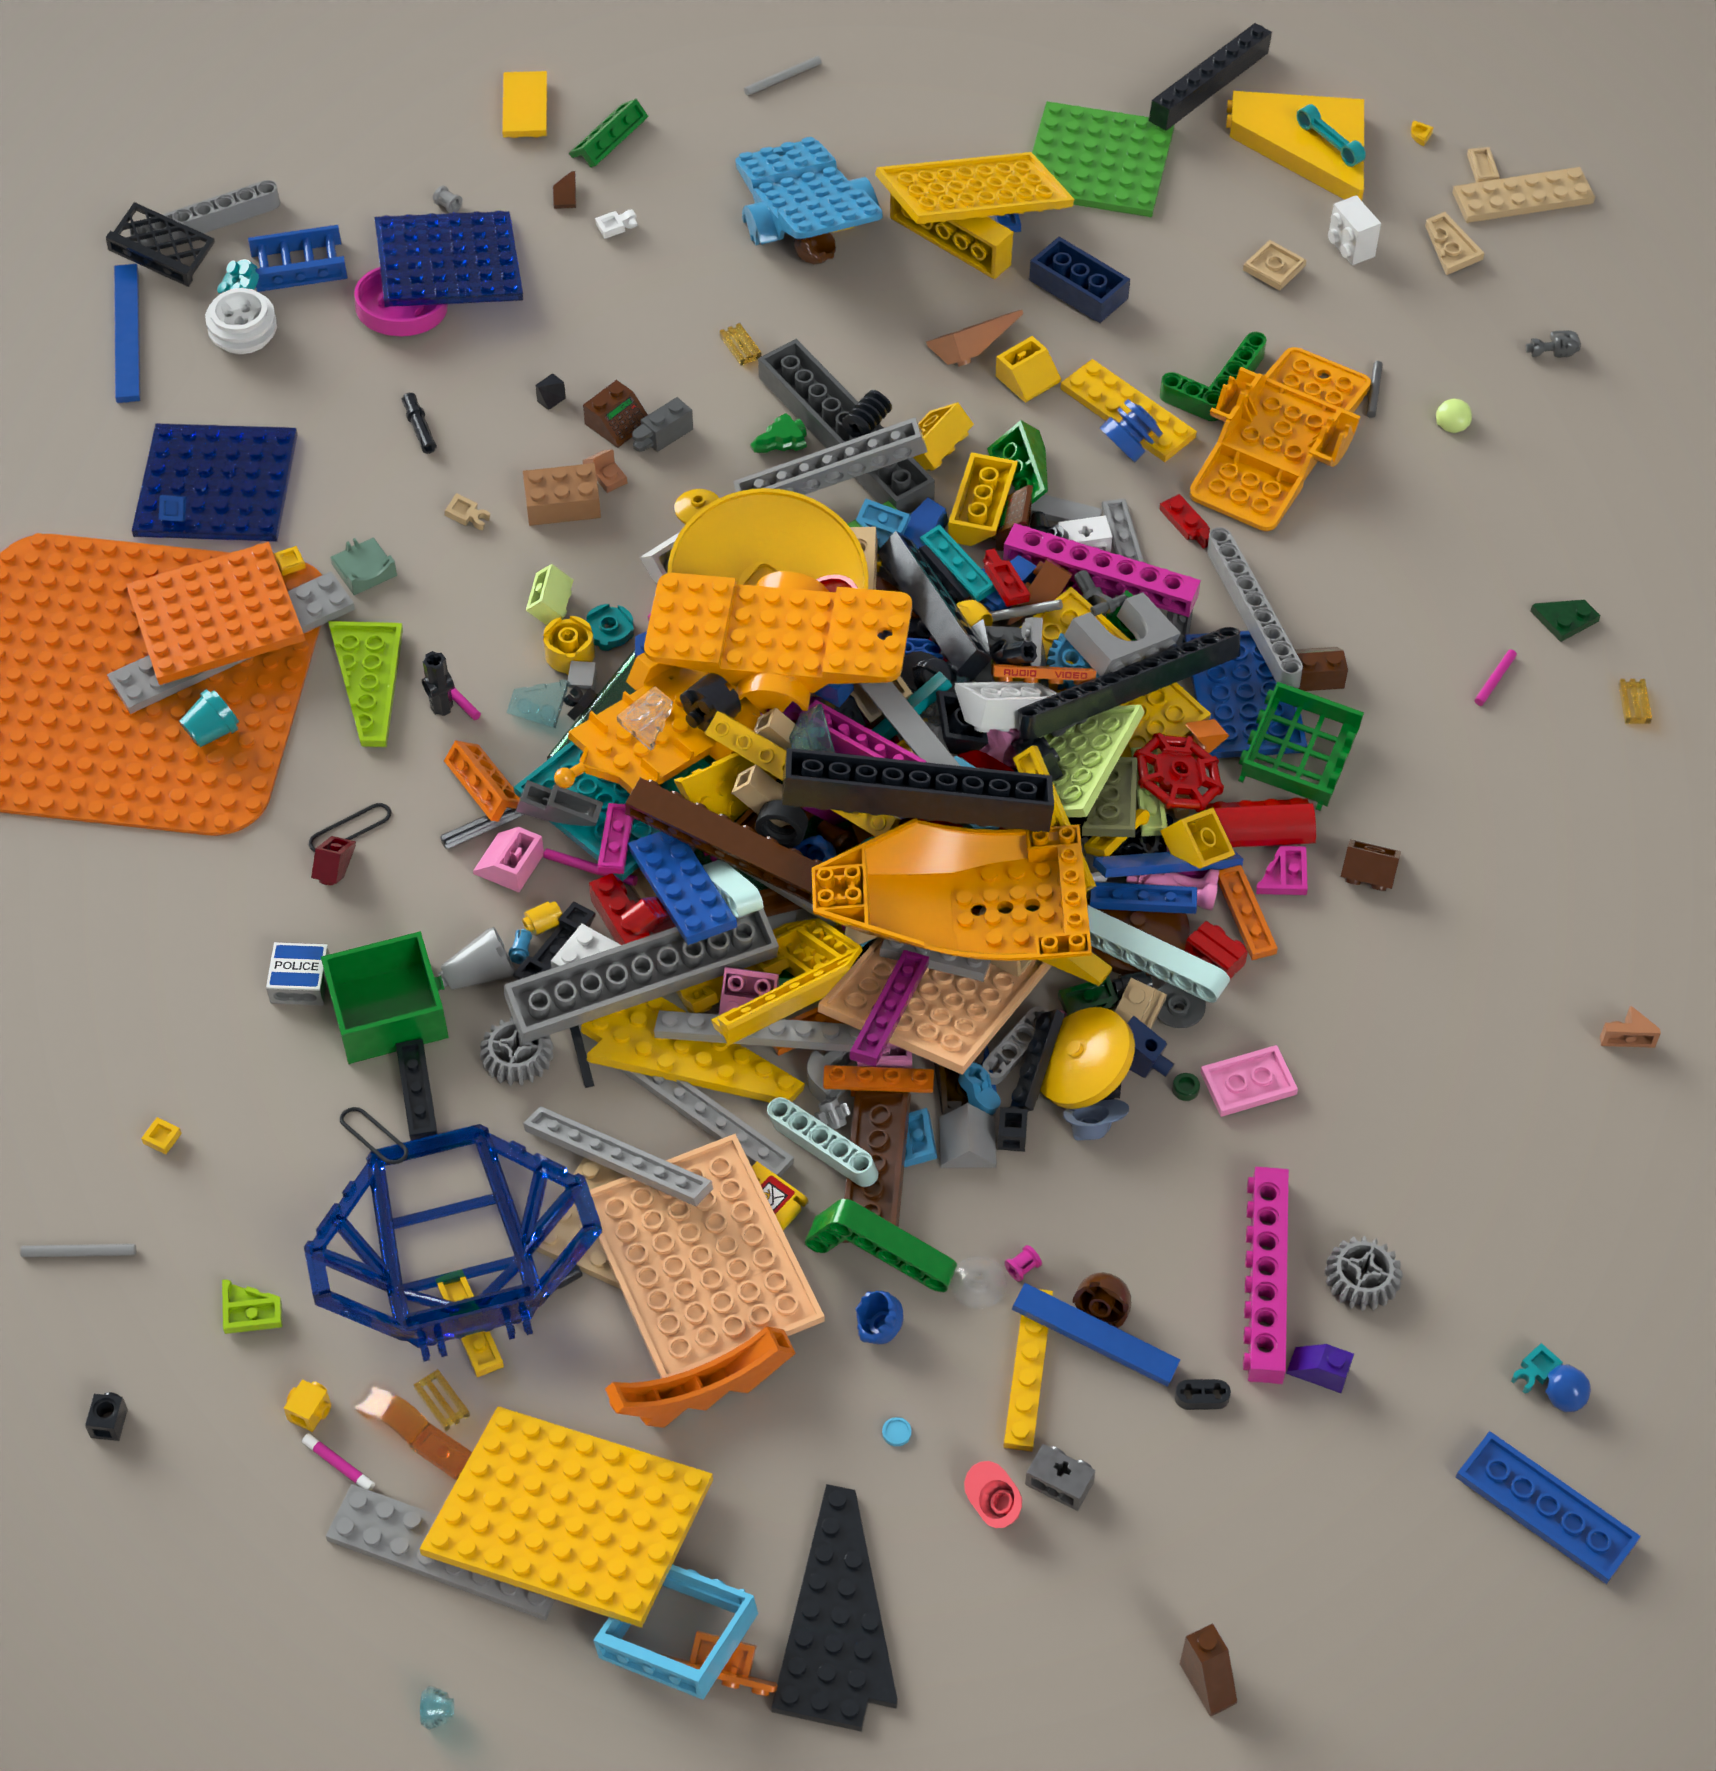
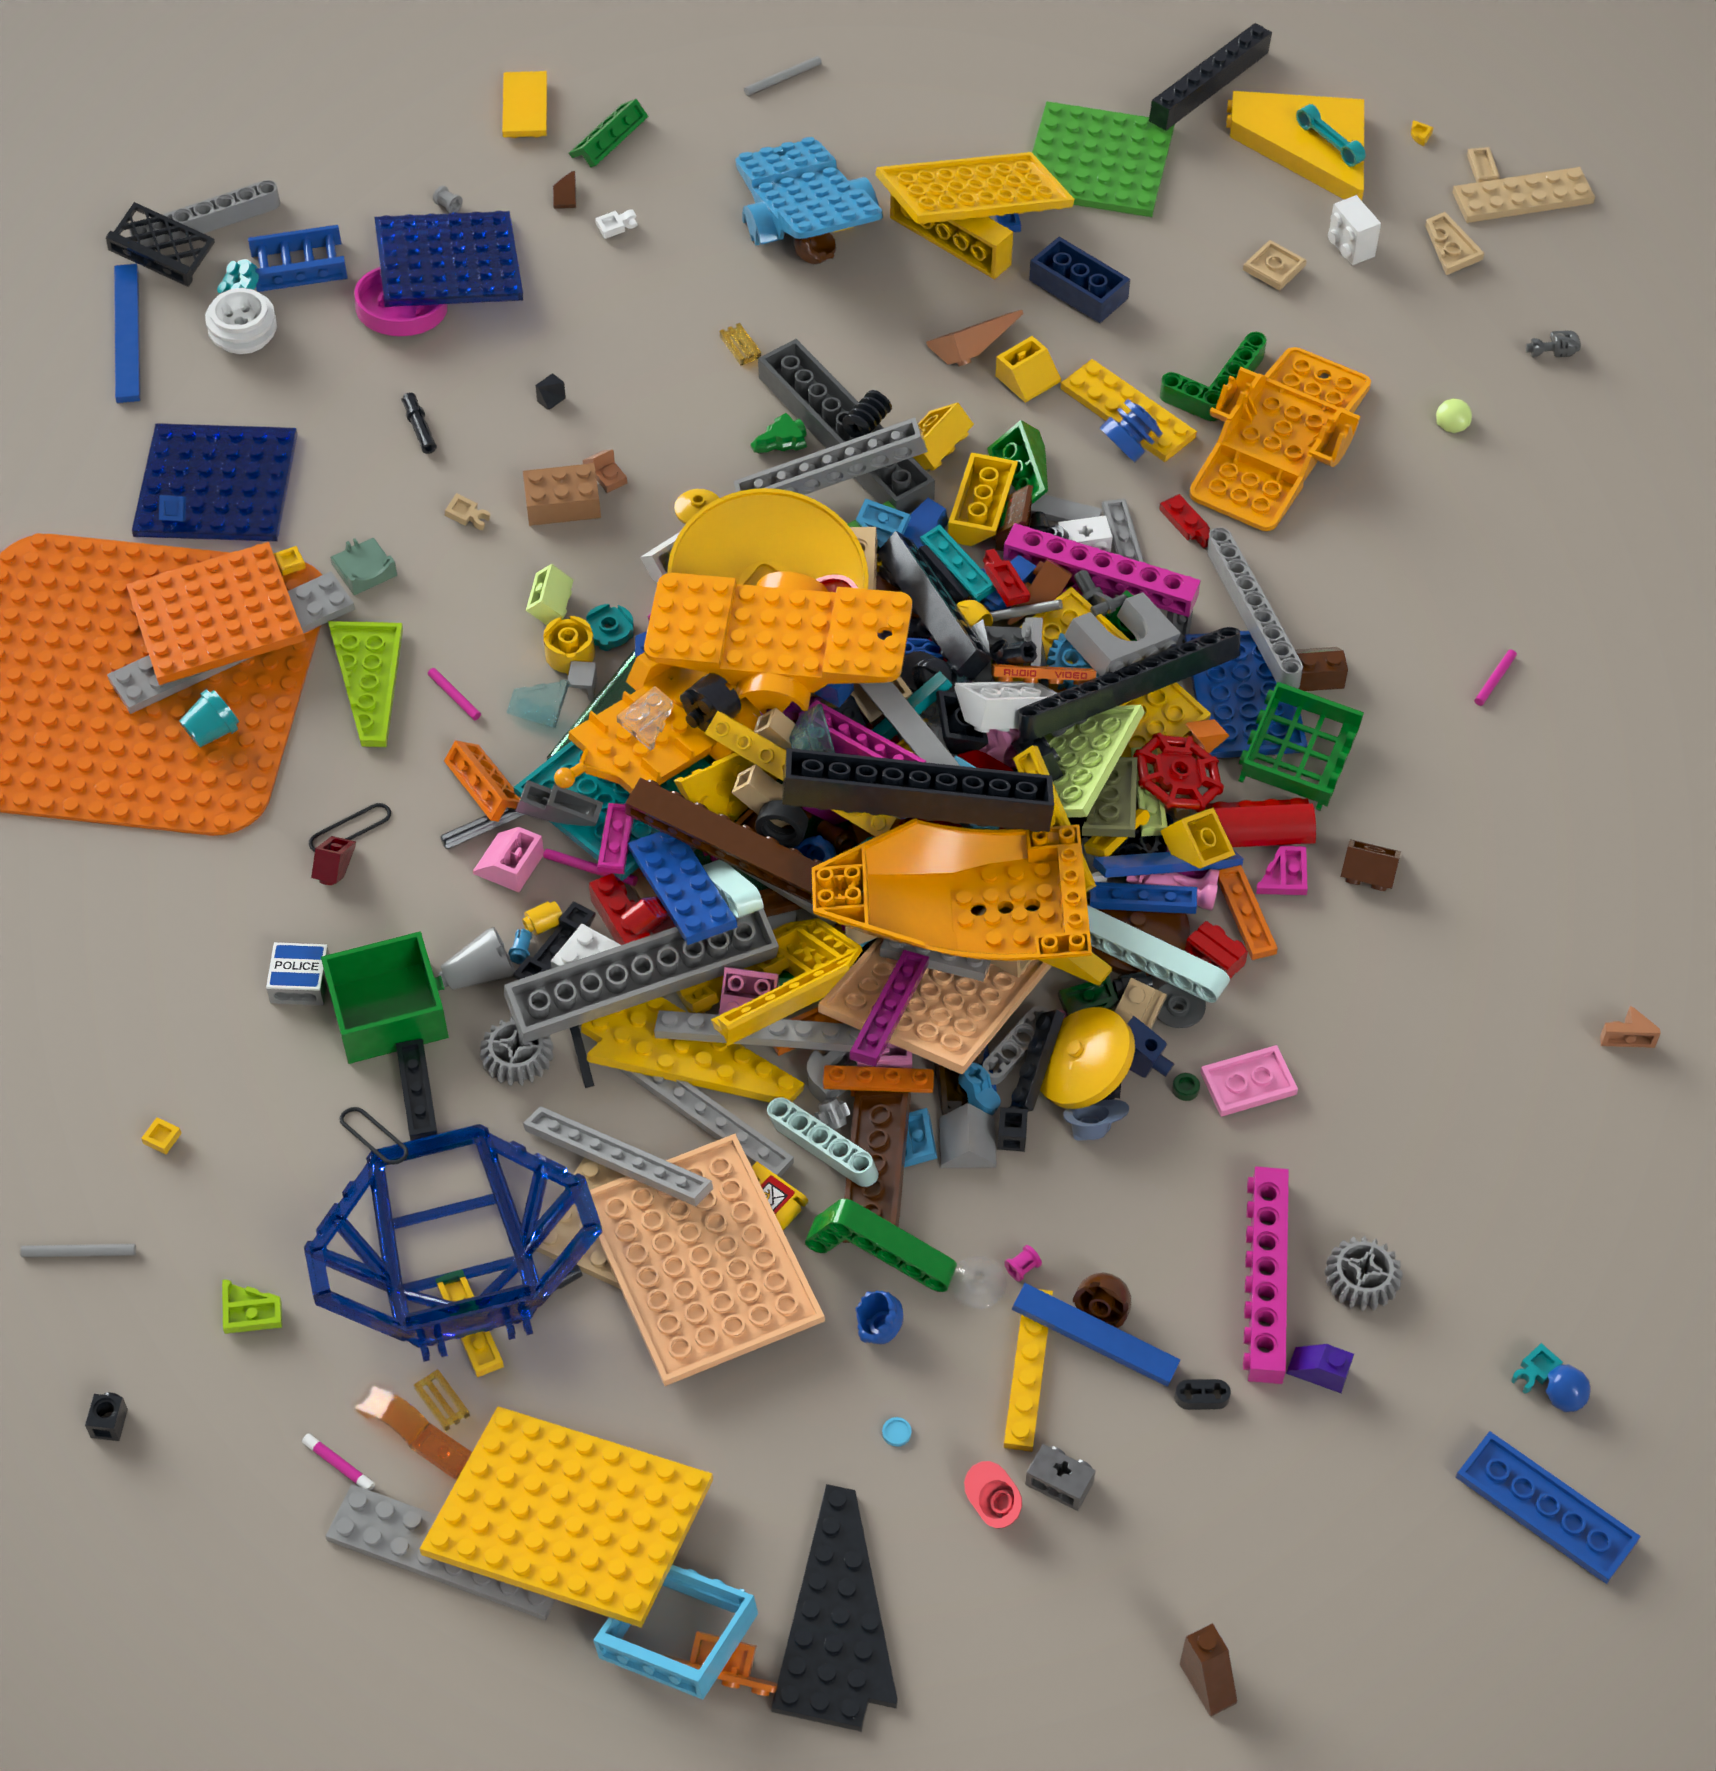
(307, 1404): yellow brick -> none
(435, 1707): clear light blue cone -> none
(438, 683): black piece -> none
(579, 702): black tile -> none
(614, 413): reddish brown slope -> none
(663, 426): dark grey hinge -> none
(739, 1371): orange arch -> none
(1374, 389): dark grey bar -> none
(1565, 617): dark green wing -> none
(1633, 686): clear yellow tile -> none

